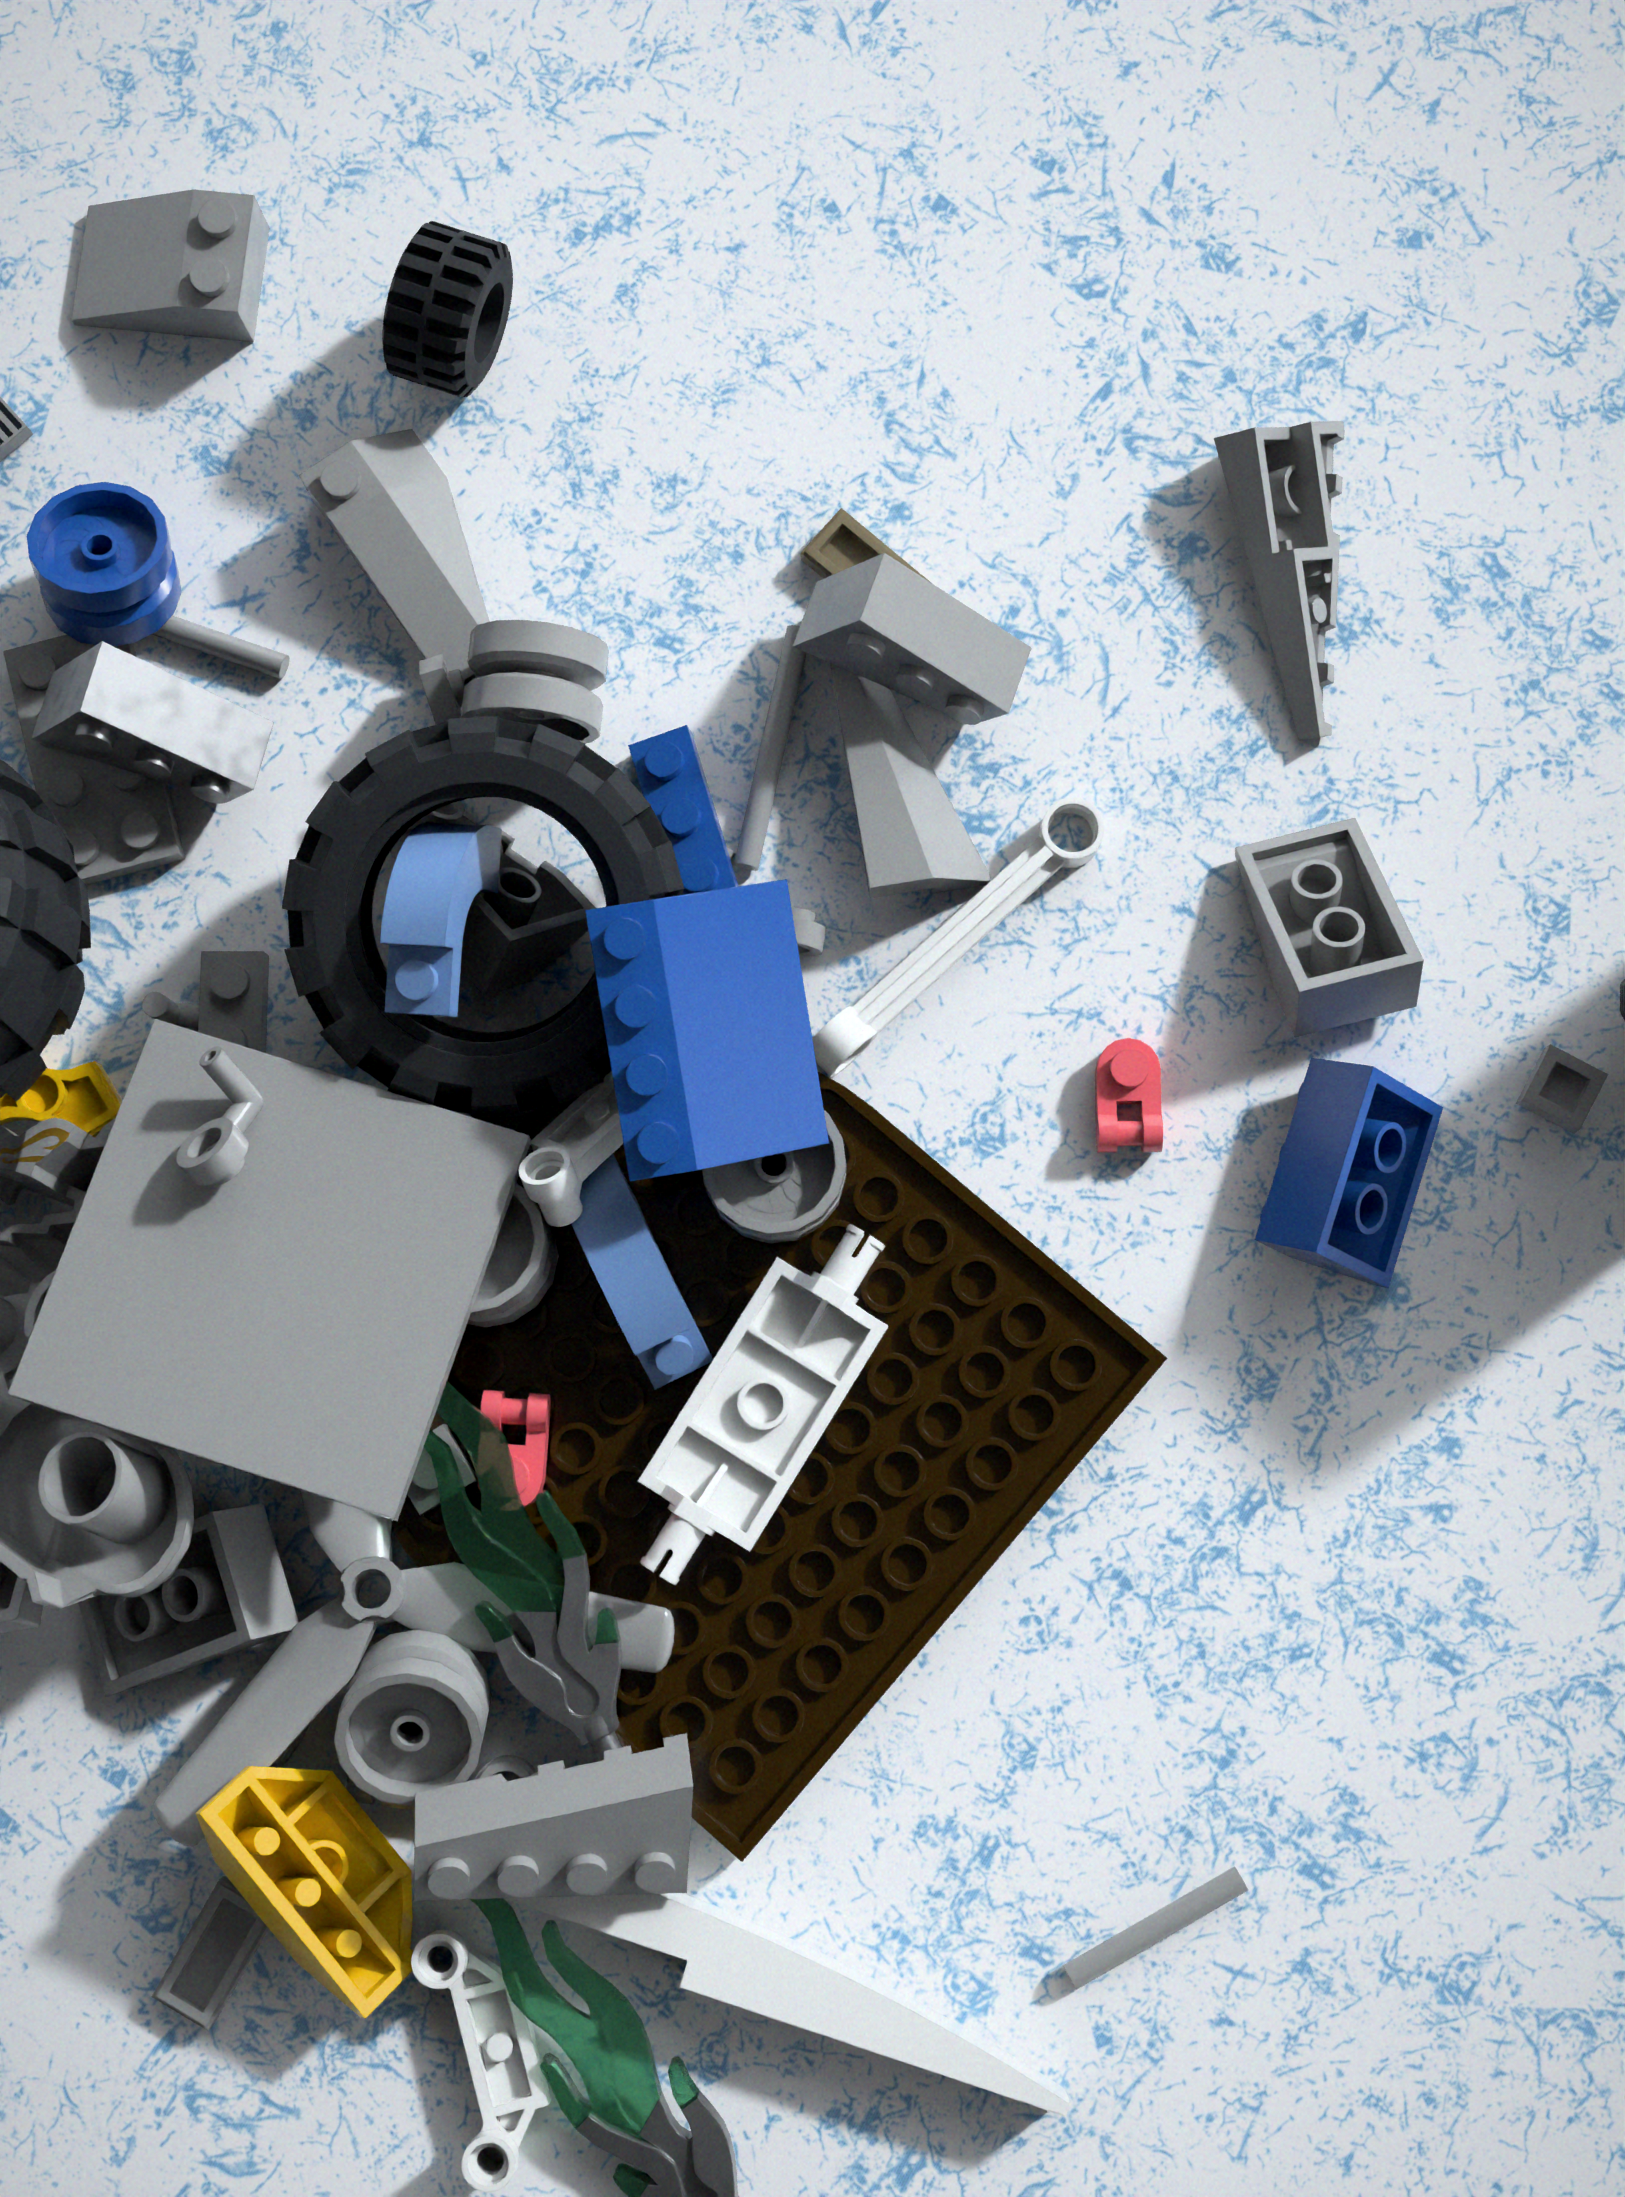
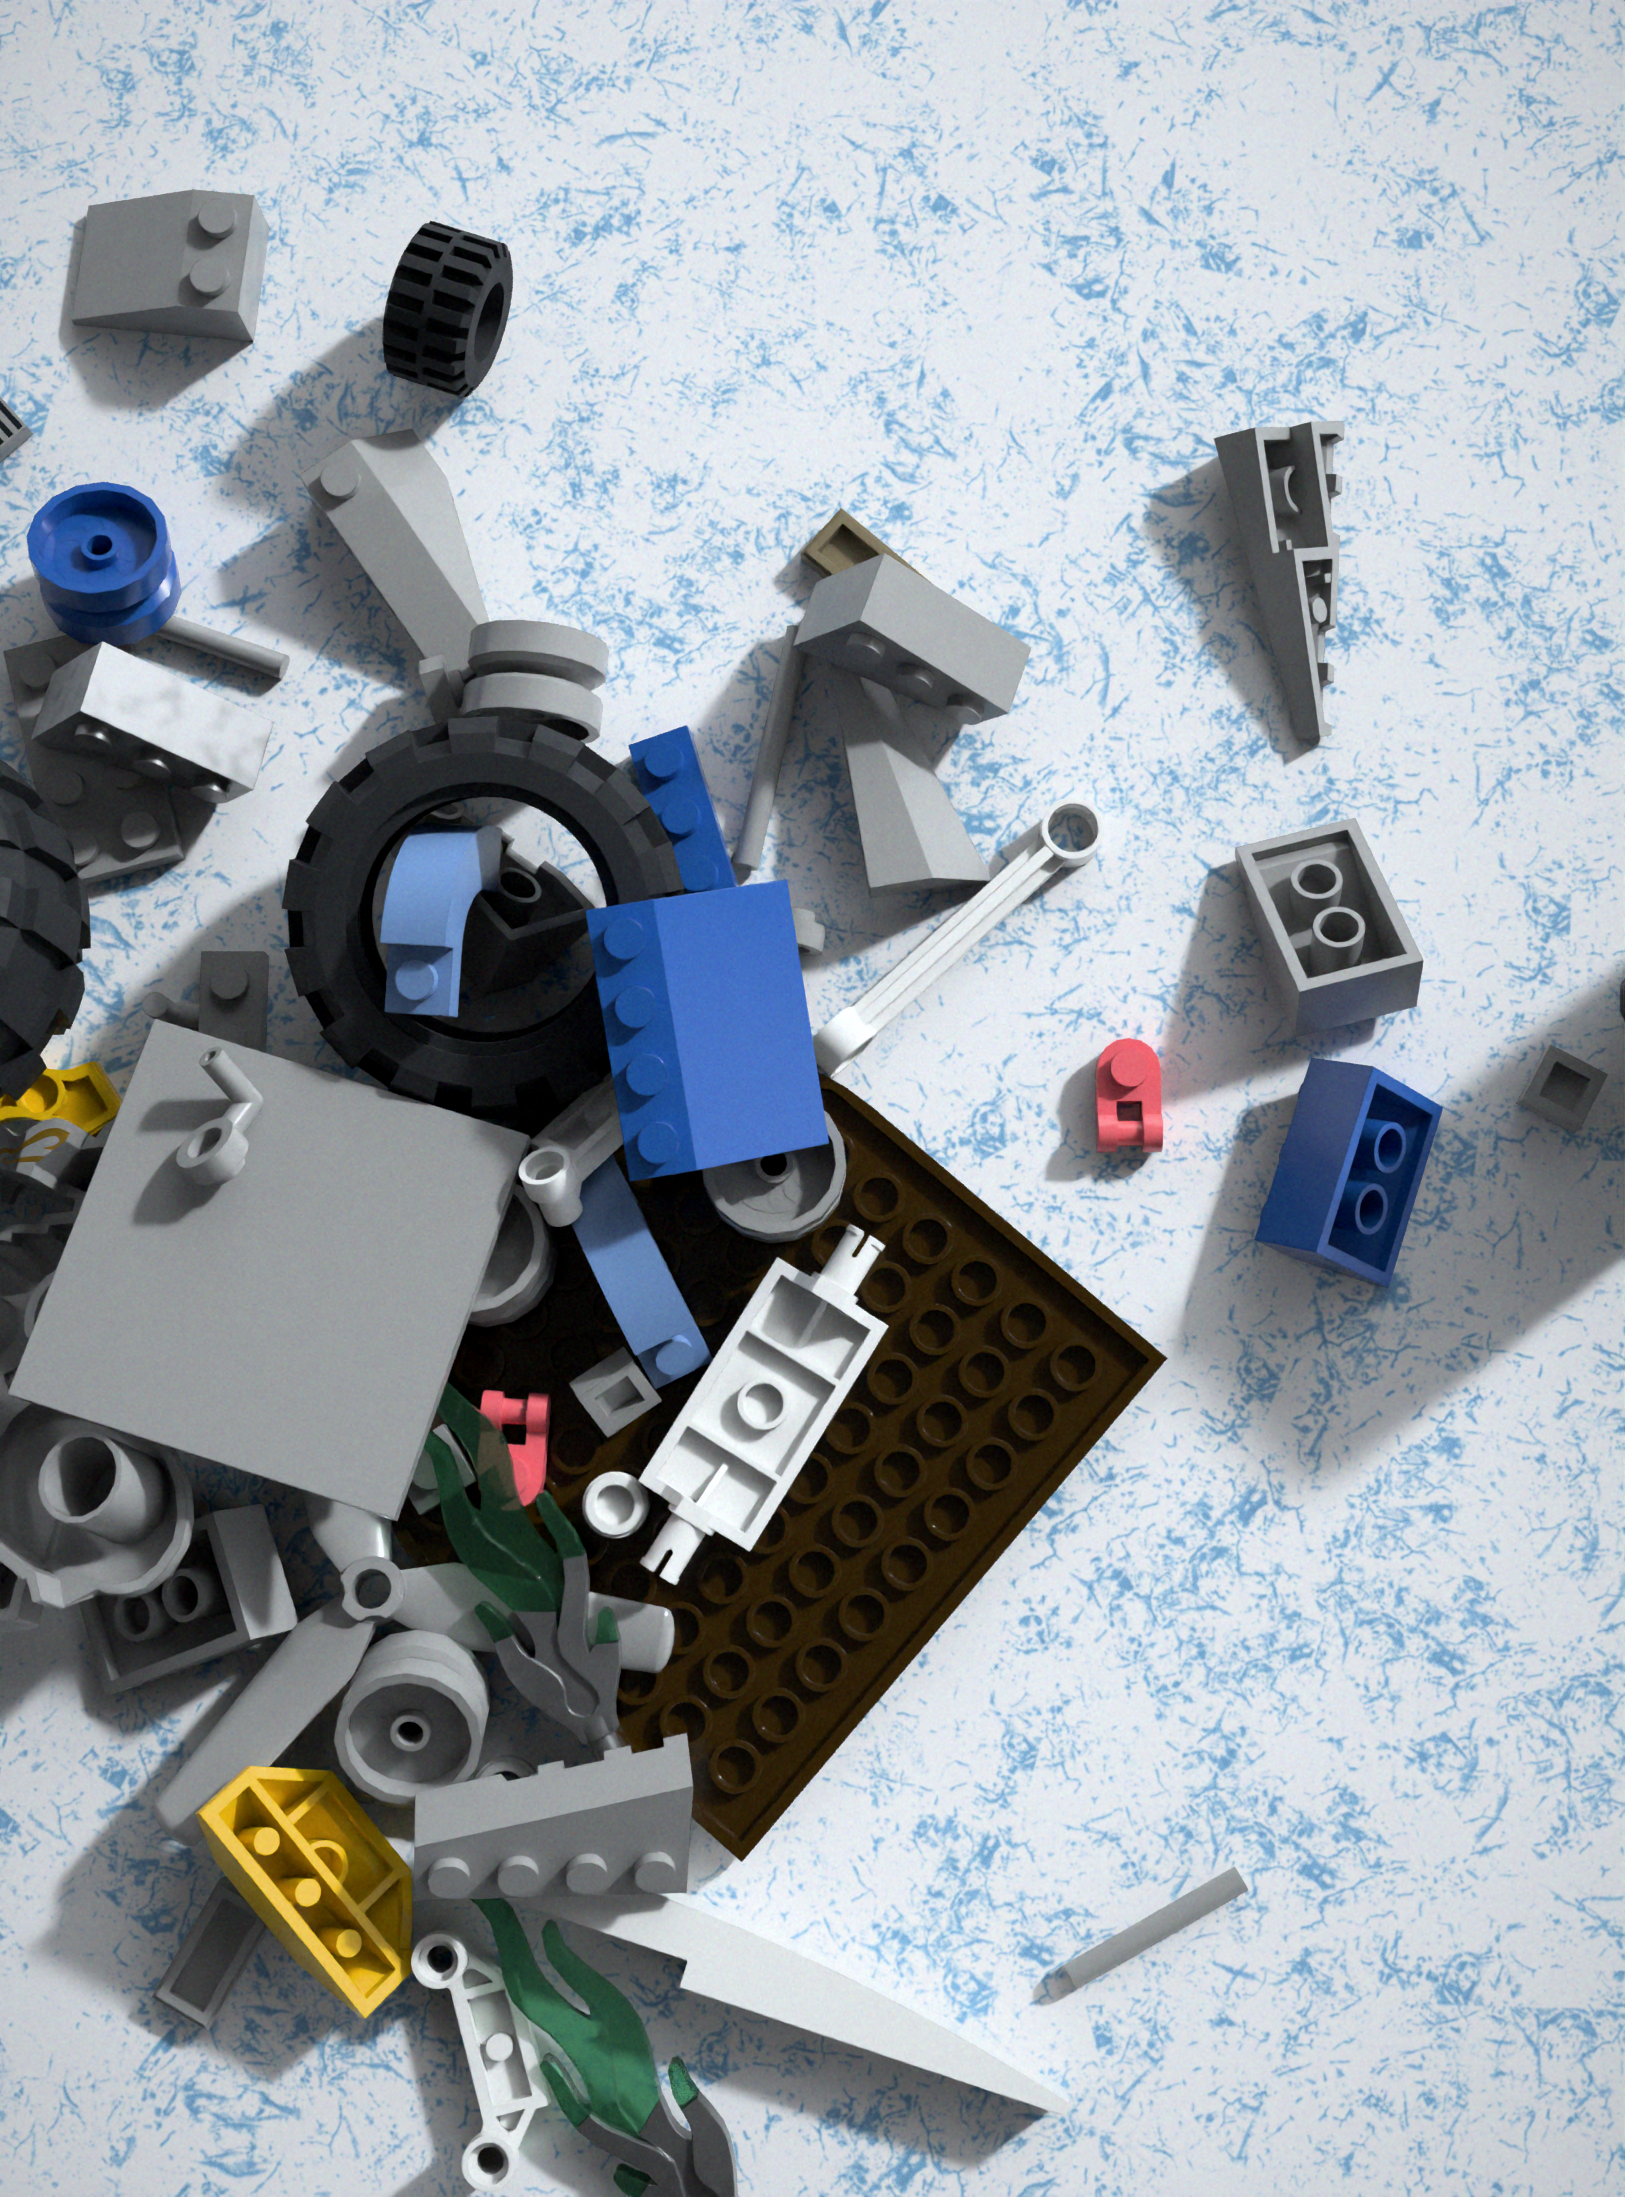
(615, 1392): none -> light grey plate
(615, 1504): none -> white tile

